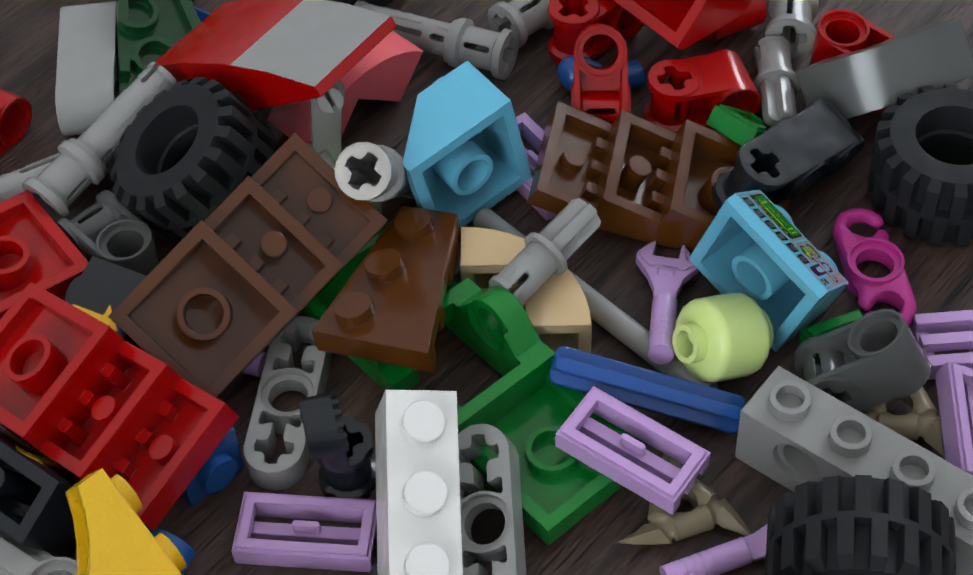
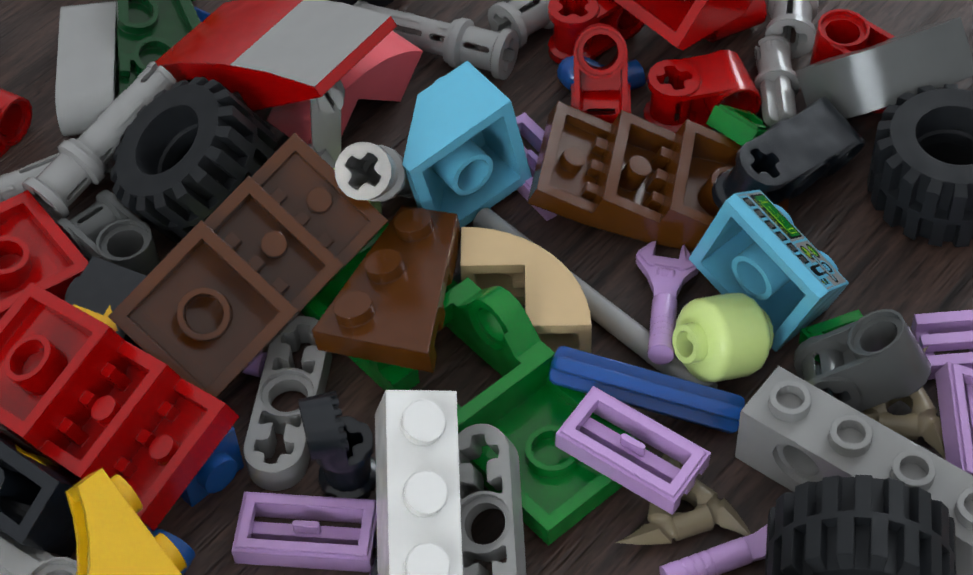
(548, 250): light grey axle -> none
(855, 249): dark pink piece -> none

